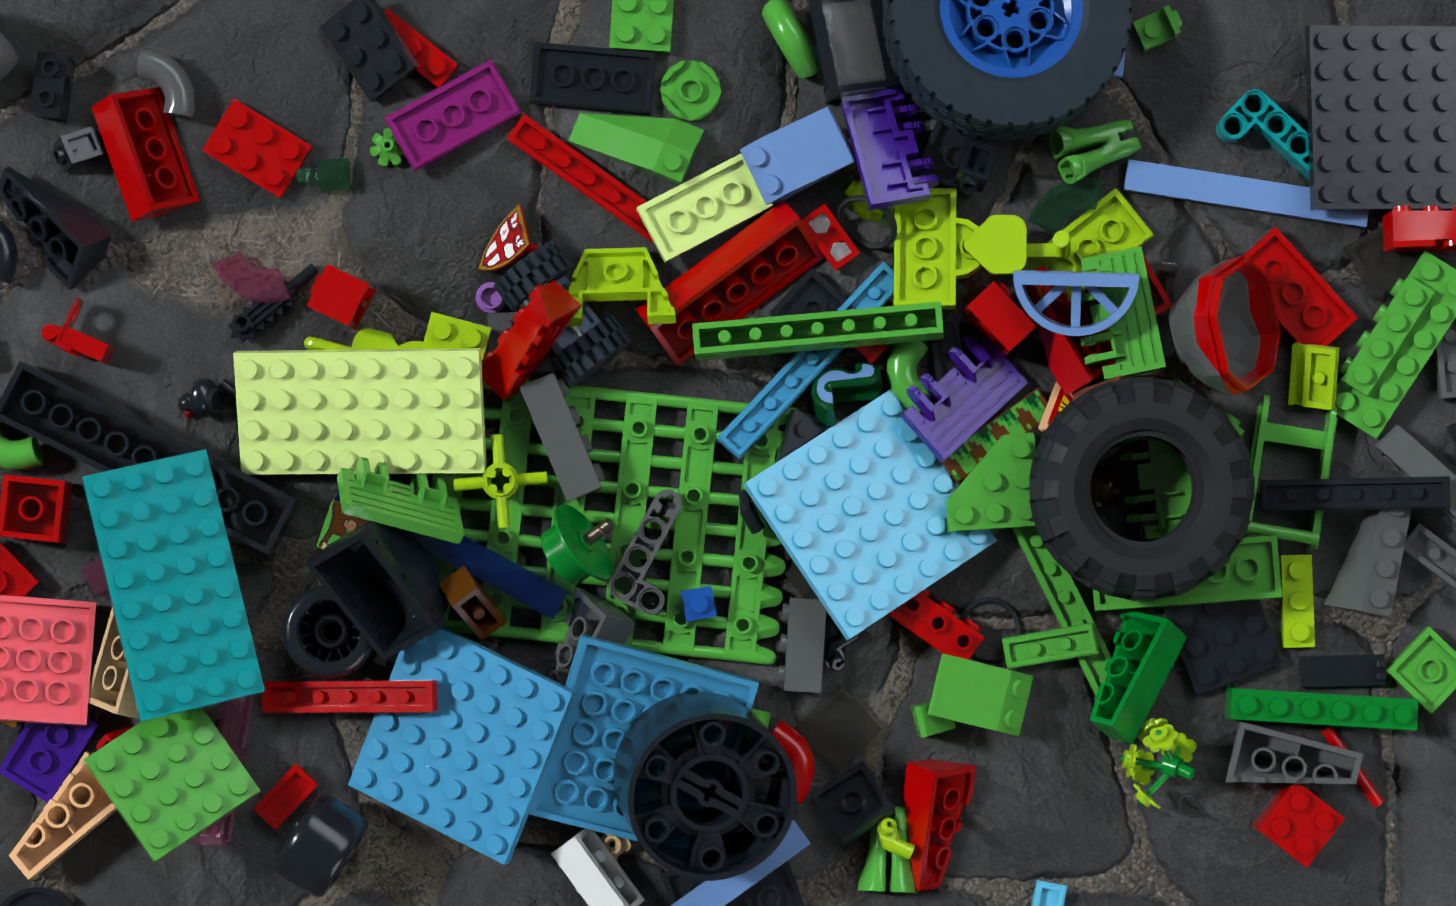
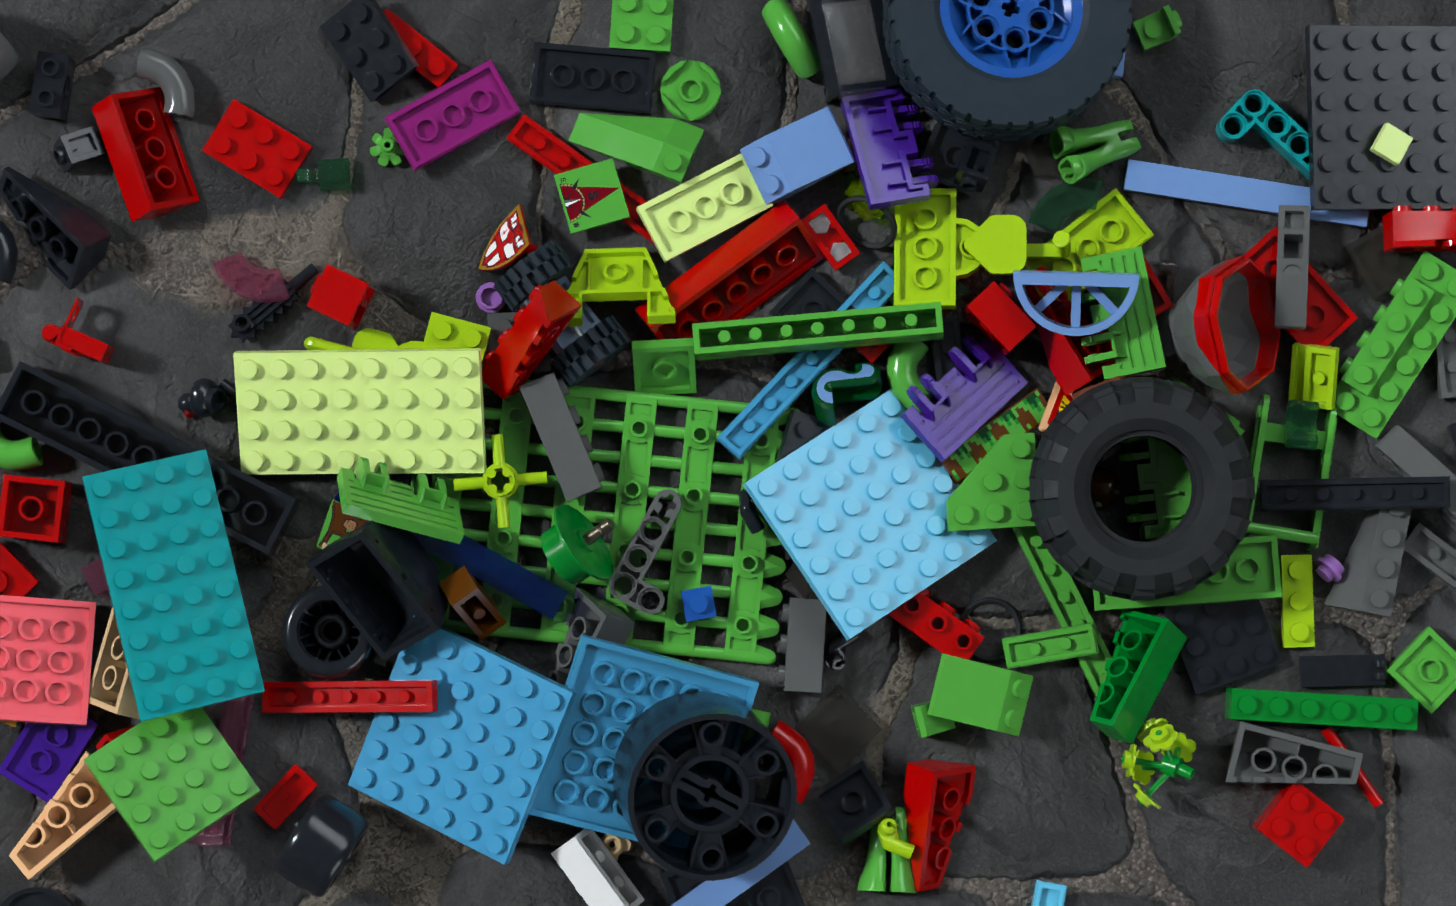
(591, 196): none -> bright green tile
(664, 366): none -> bright green plate
(1292, 267): none -> dark grey slope
(1301, 425): none -> clear green bracket
(1329, 568): none -> medium lavender plate
(1391, 144): none -> yellowish green tile

